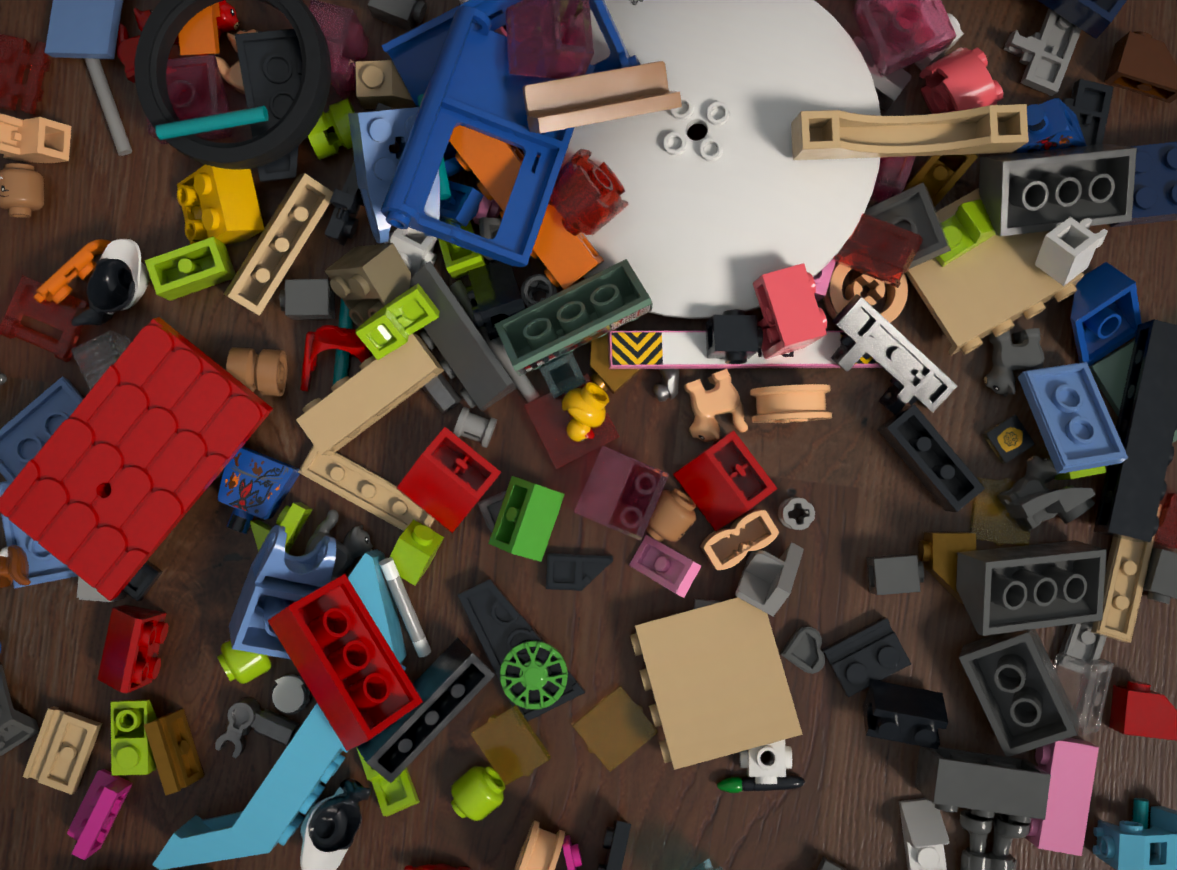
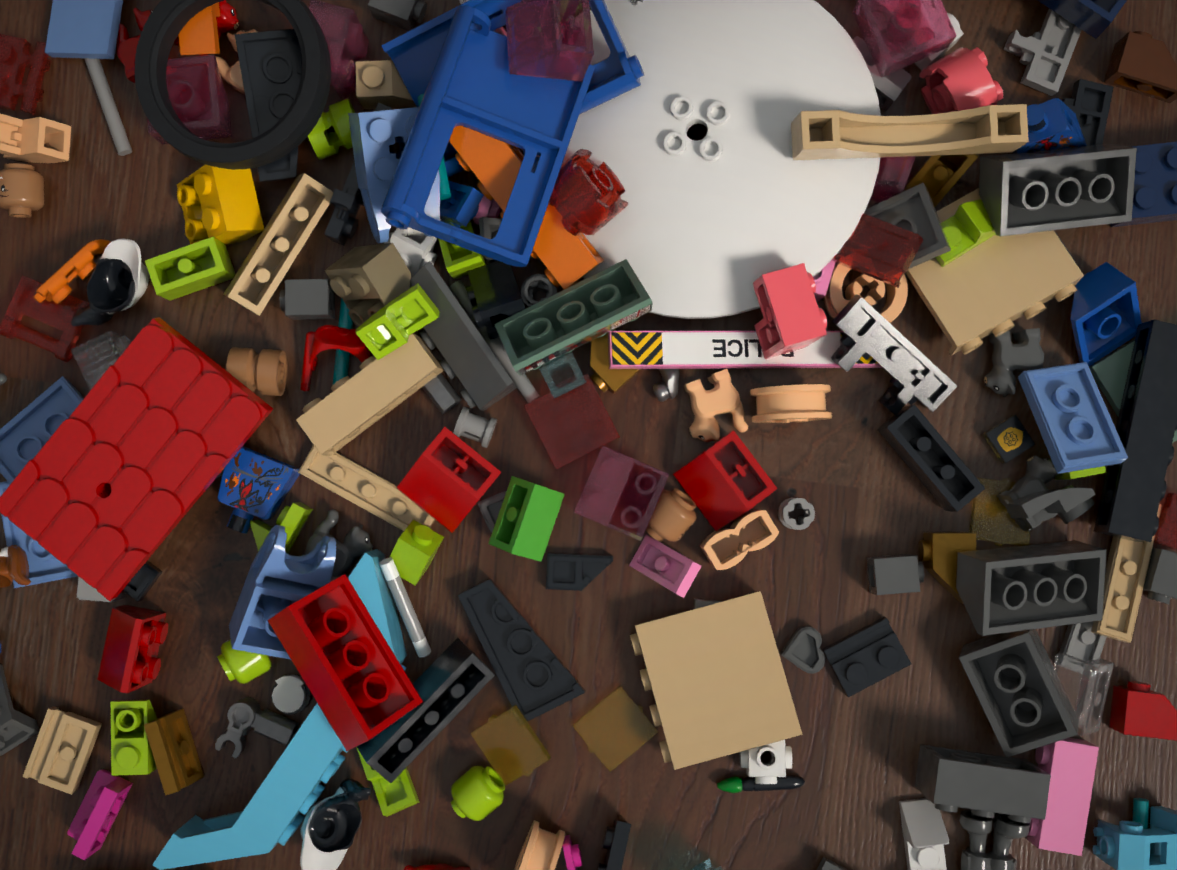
(212, 122): teal bar -> none
(533, 675): bright green wheel -> none
(587, 409): yellow animal -> none
(598, 97): medium nougat panel -> none
(733, 336): black brick -> none
(769, 580): light grey panel -> none
(904, 714): black brick -> none
(1068, 249): white brick -> none

